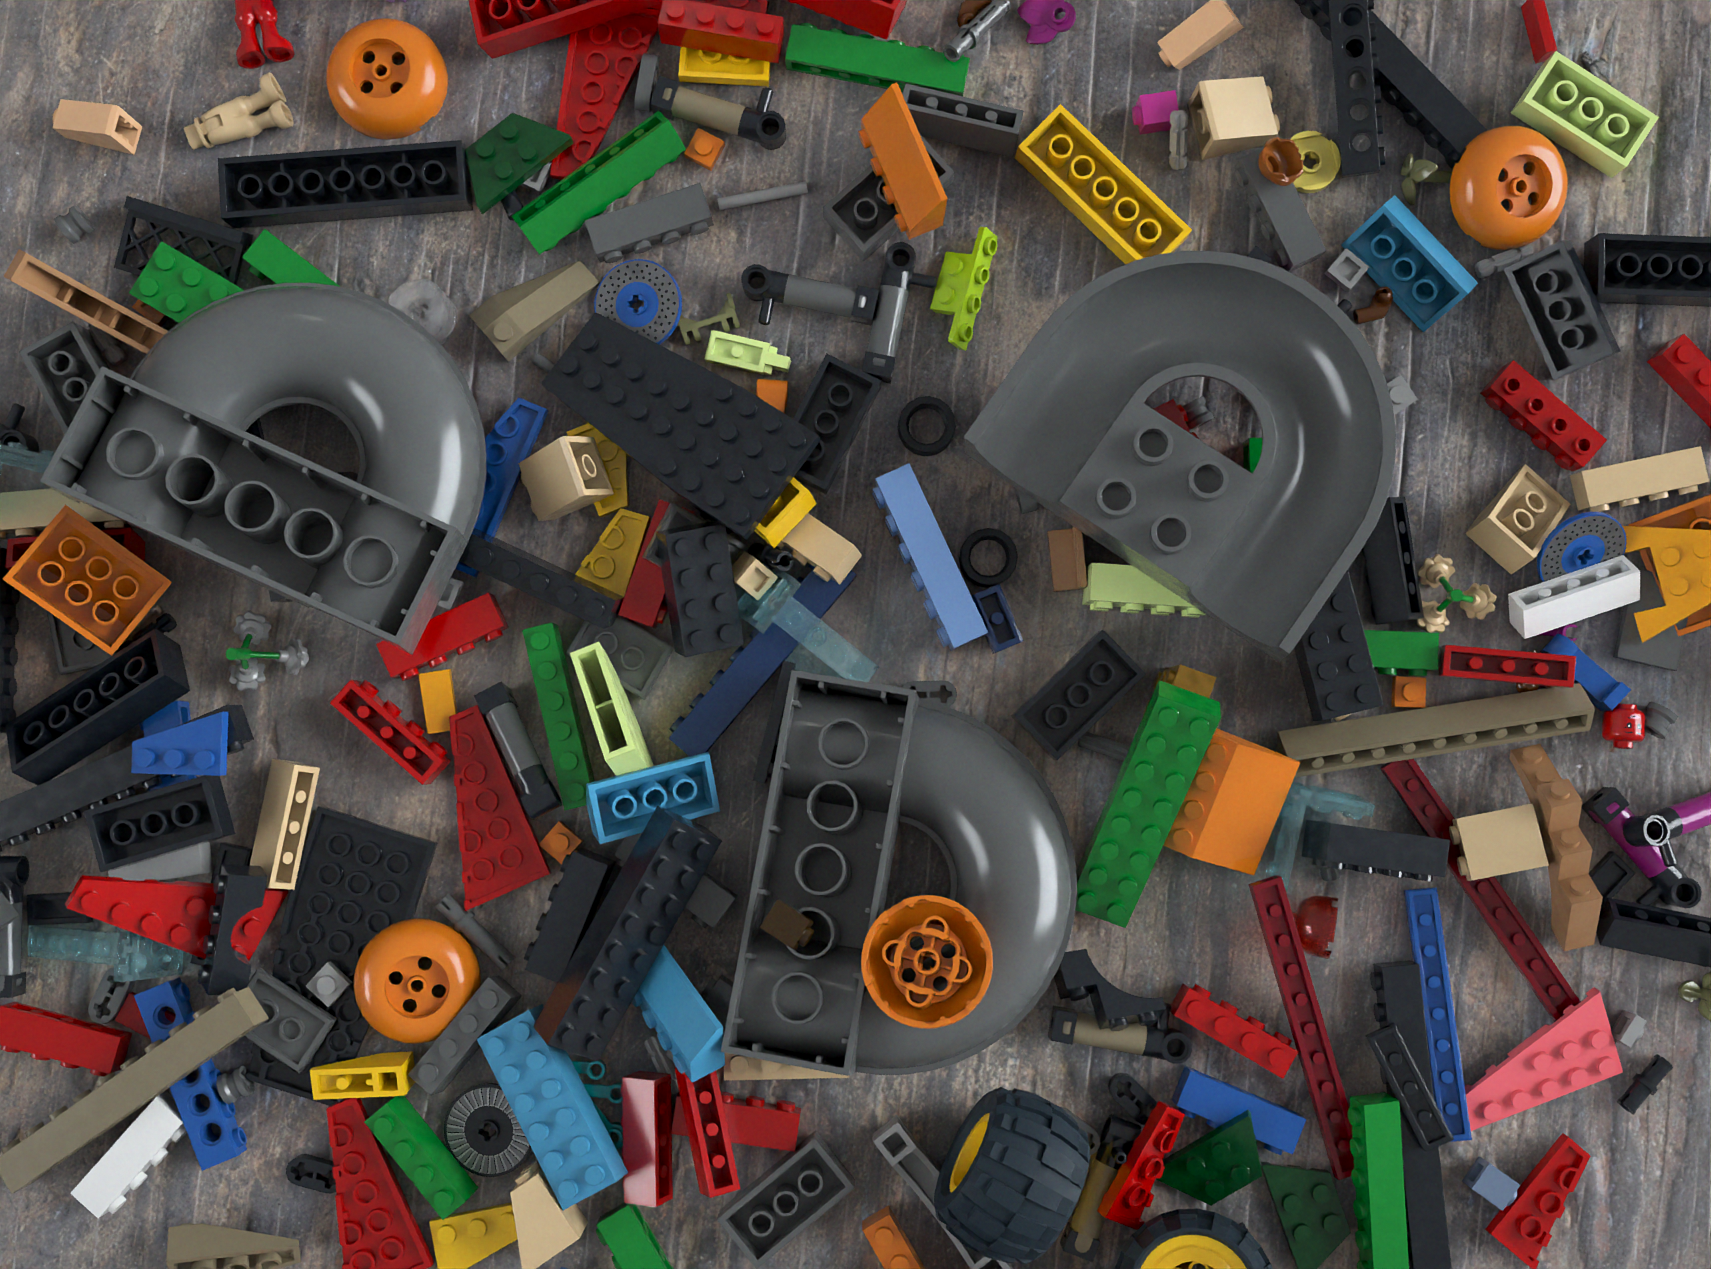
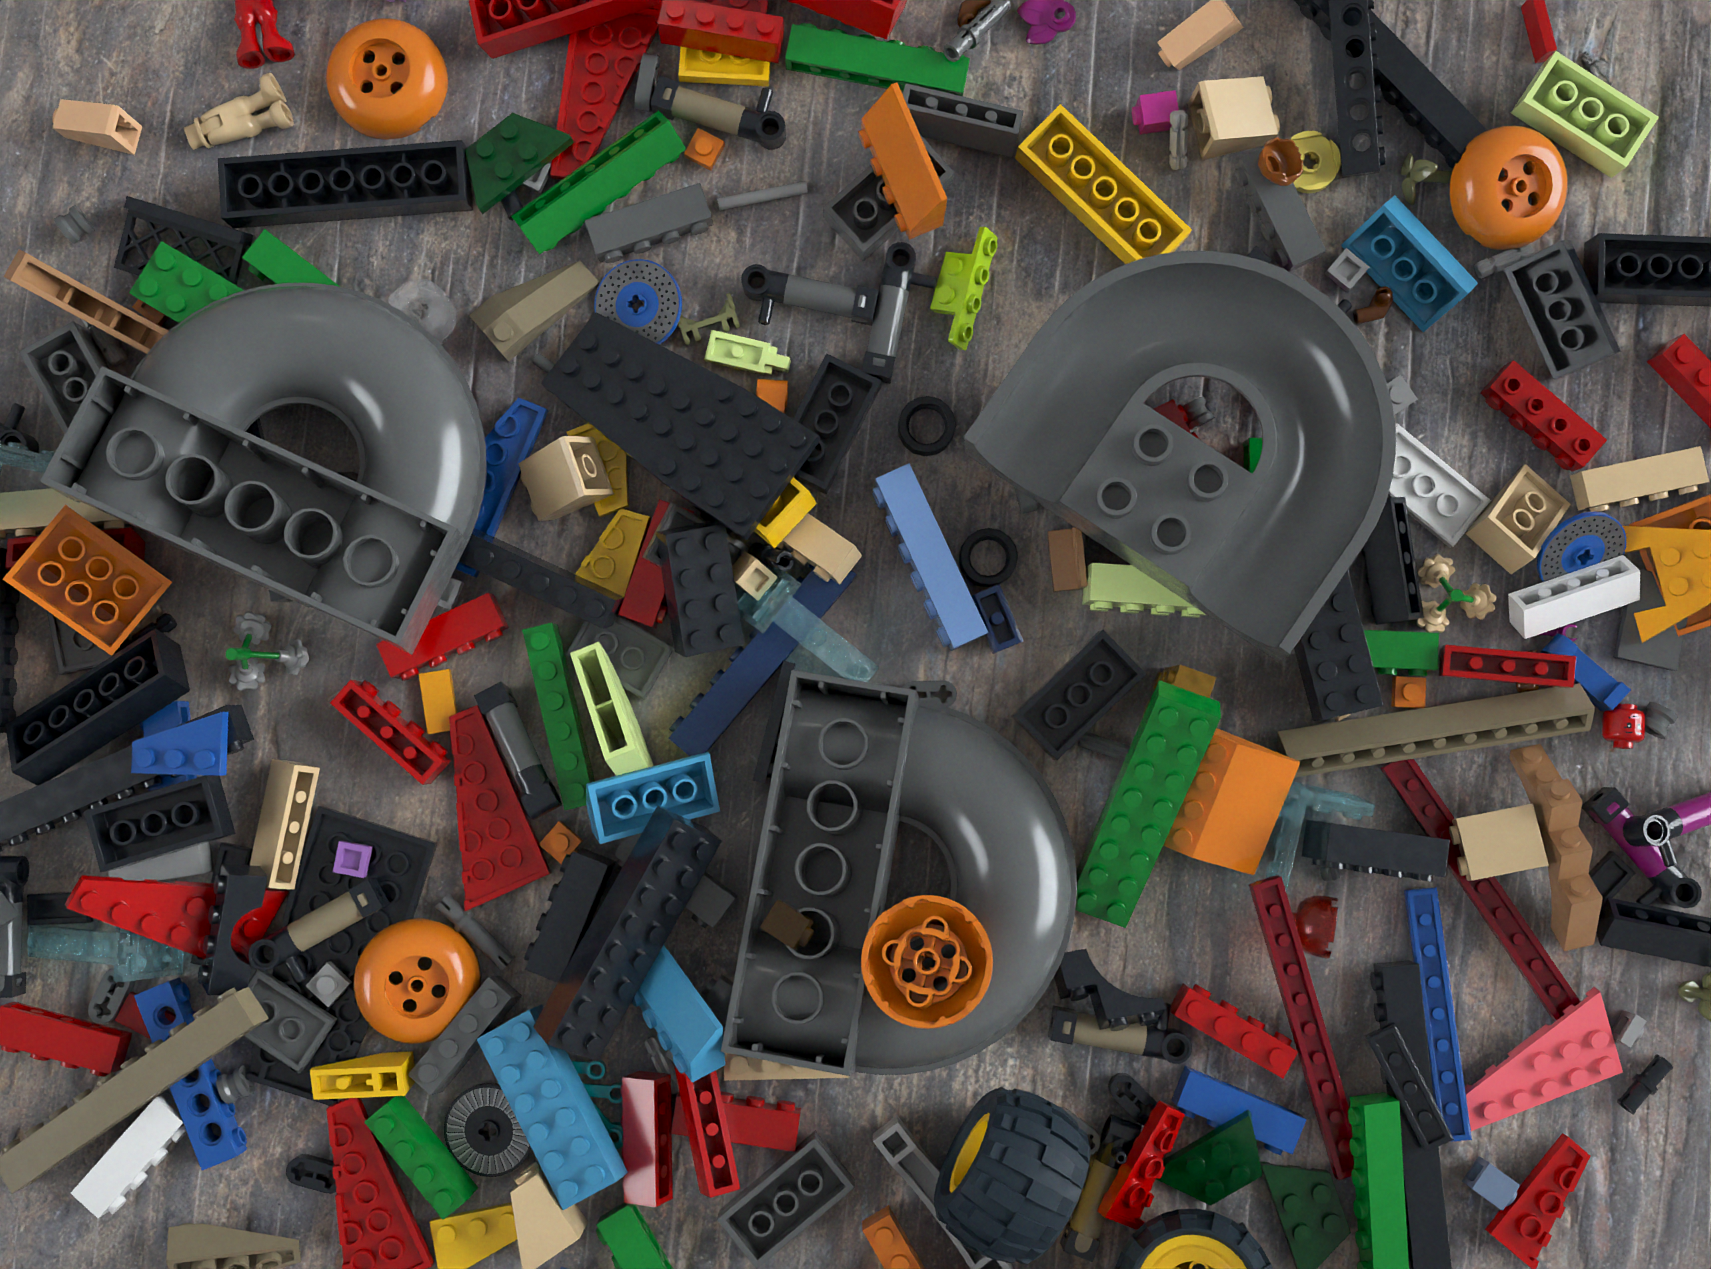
(317, 926): none -> piece
(352, 859): none -> medium lavender plate
(1433, 490): none -> white tile

